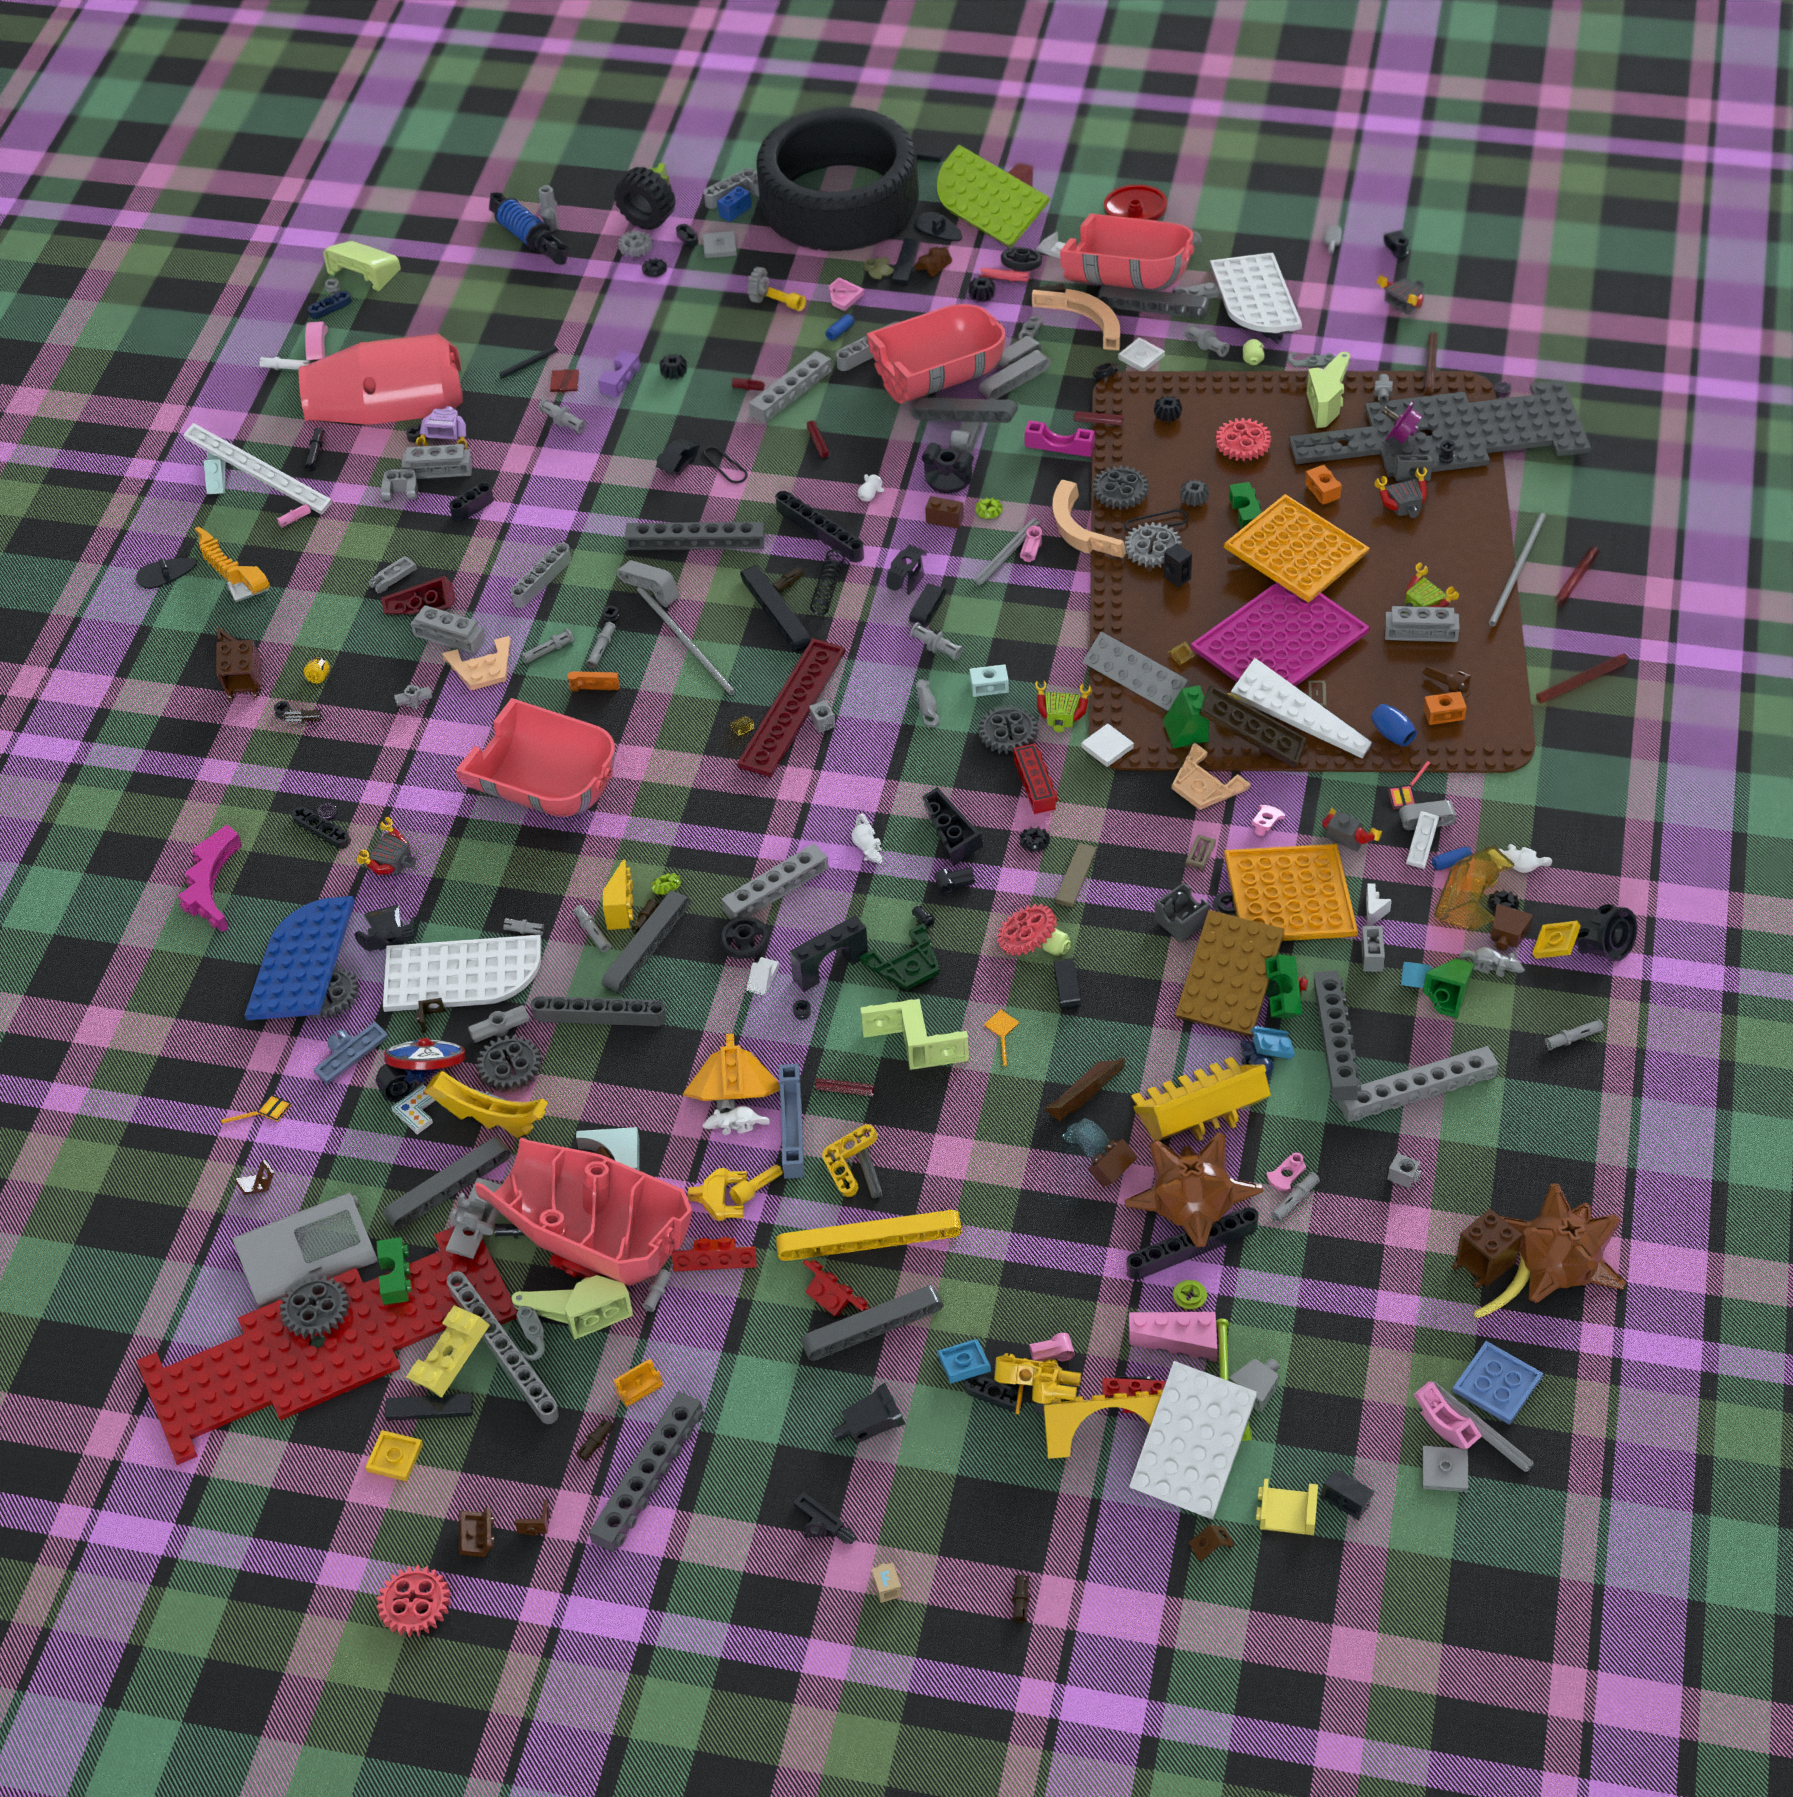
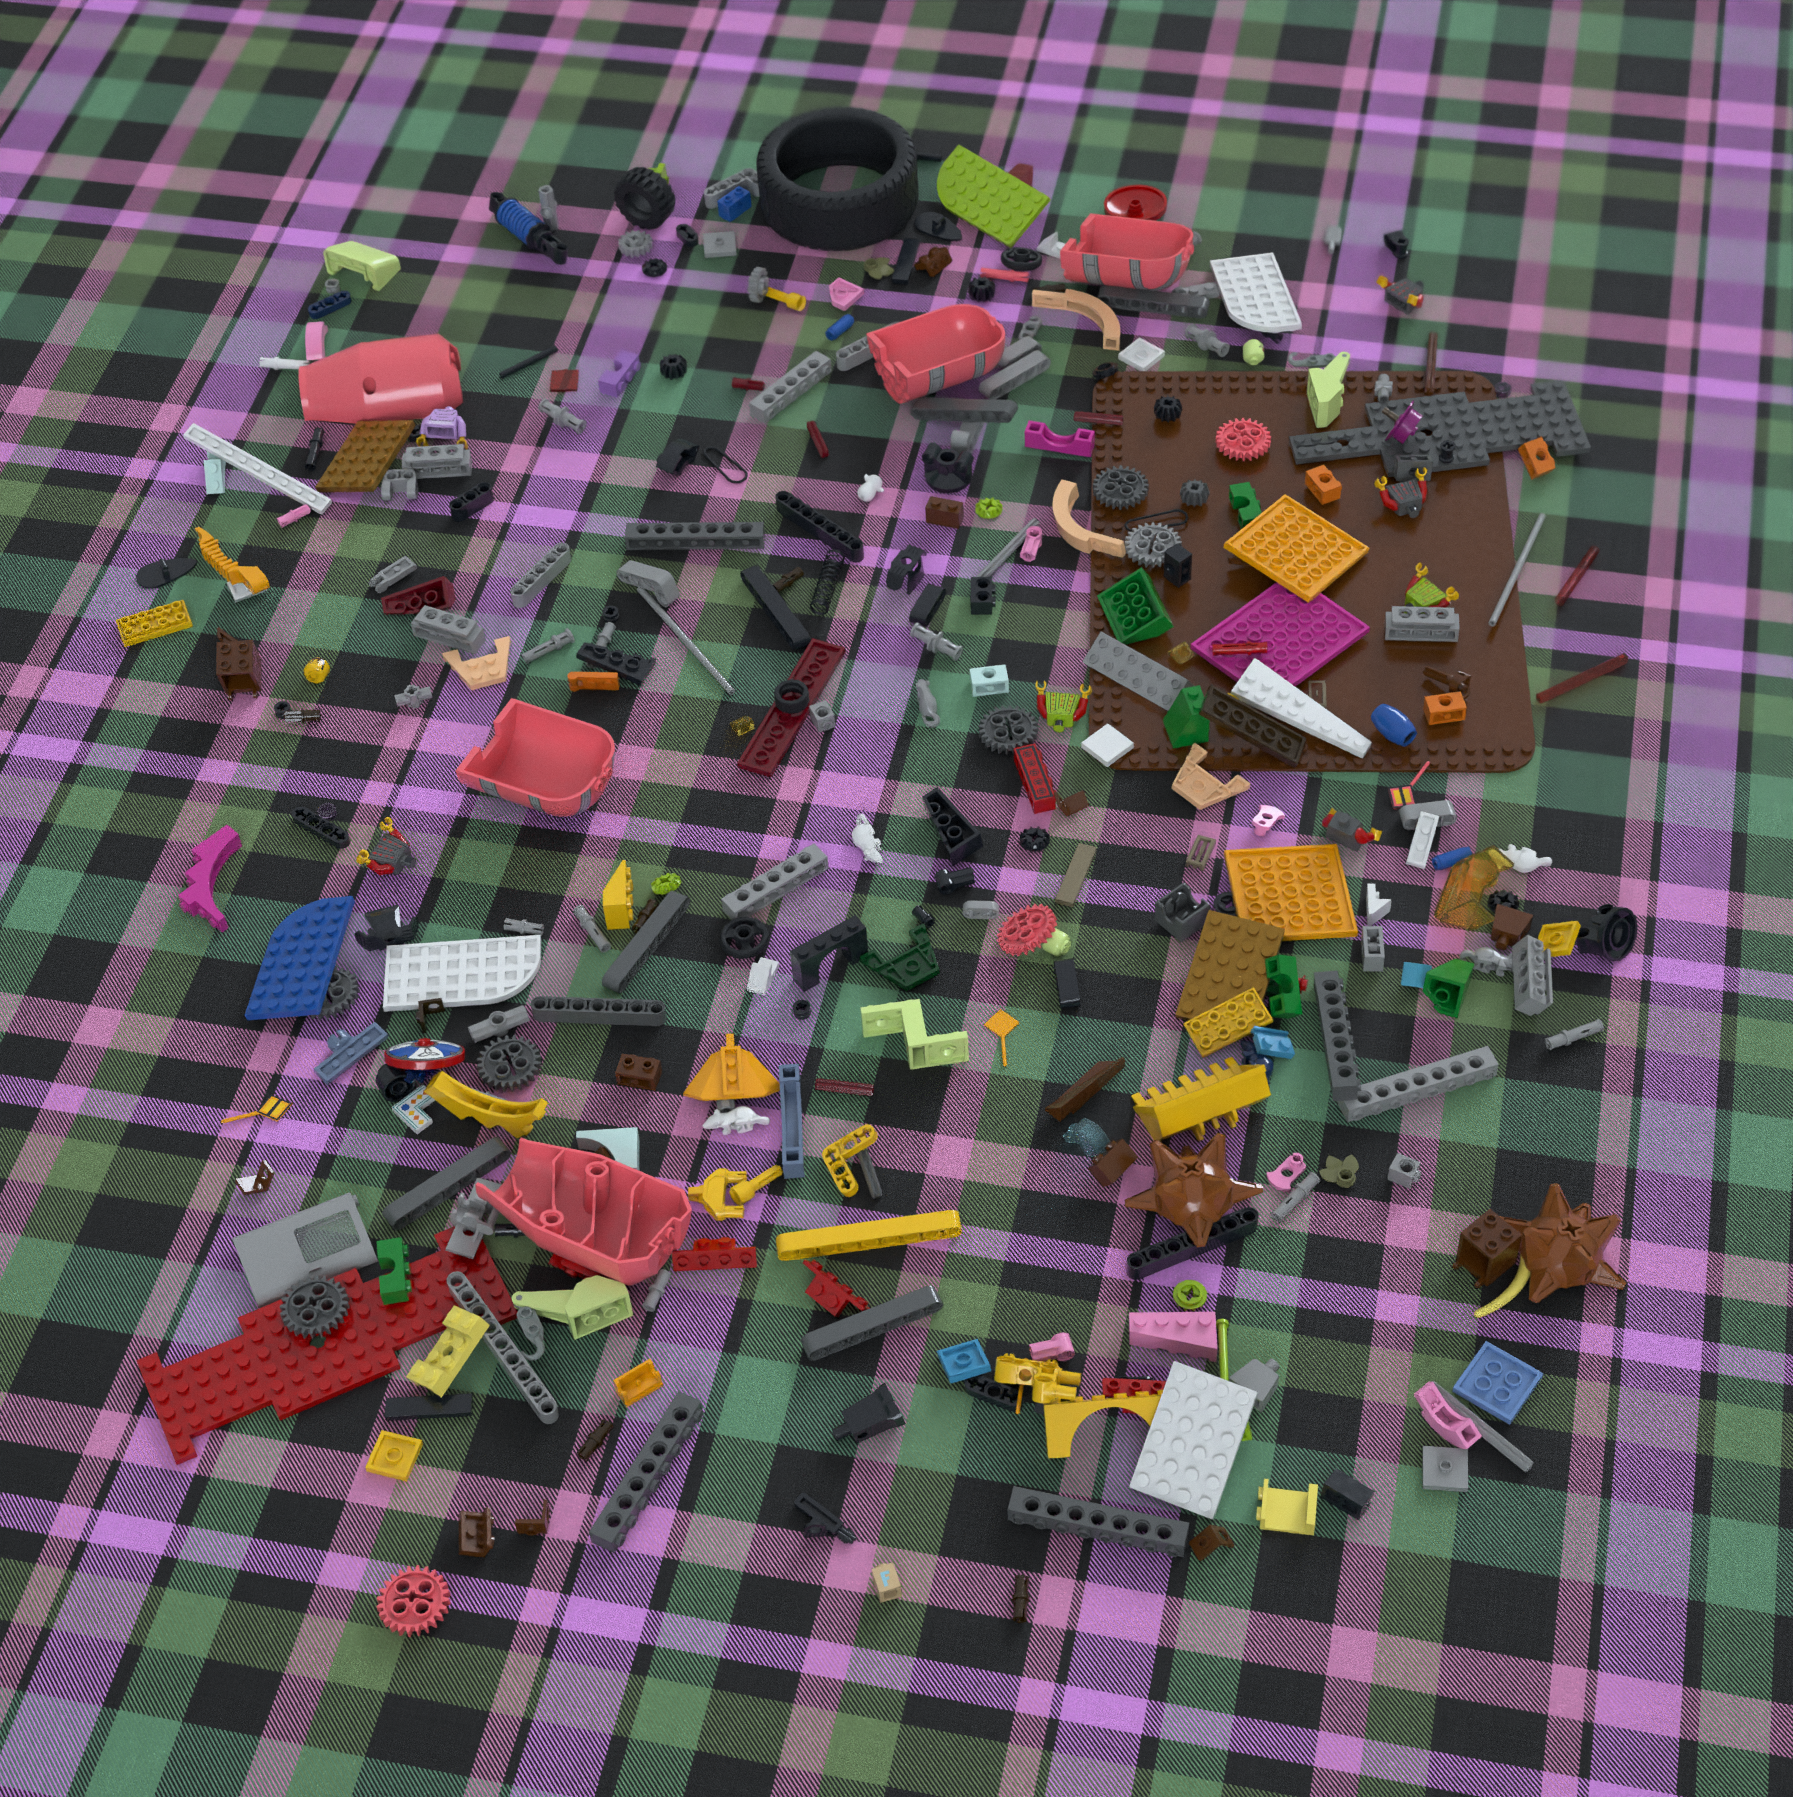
(154, 623): none -> yellow tile
(365, 456): none -> pearl gold plate
(627, 666): none -> black wing
(638, 1072): none -> reddish brown brick
(791, 706): none -> black tyre
(980, 909): none -> light grey beam
(981, 595): none -> black brick
(1072, 803): none -> reddish brown bracket
(1091, 1512): none -> dark grey brick
(1135, 609): none -> green slope
(1227, 1022): none -> yellow tile
(1239, 648): none -> red pin
(1338, 1169): none -> olive plate
(1529, 961): none -> light grey brick
(1535, 467): none -> orange brick

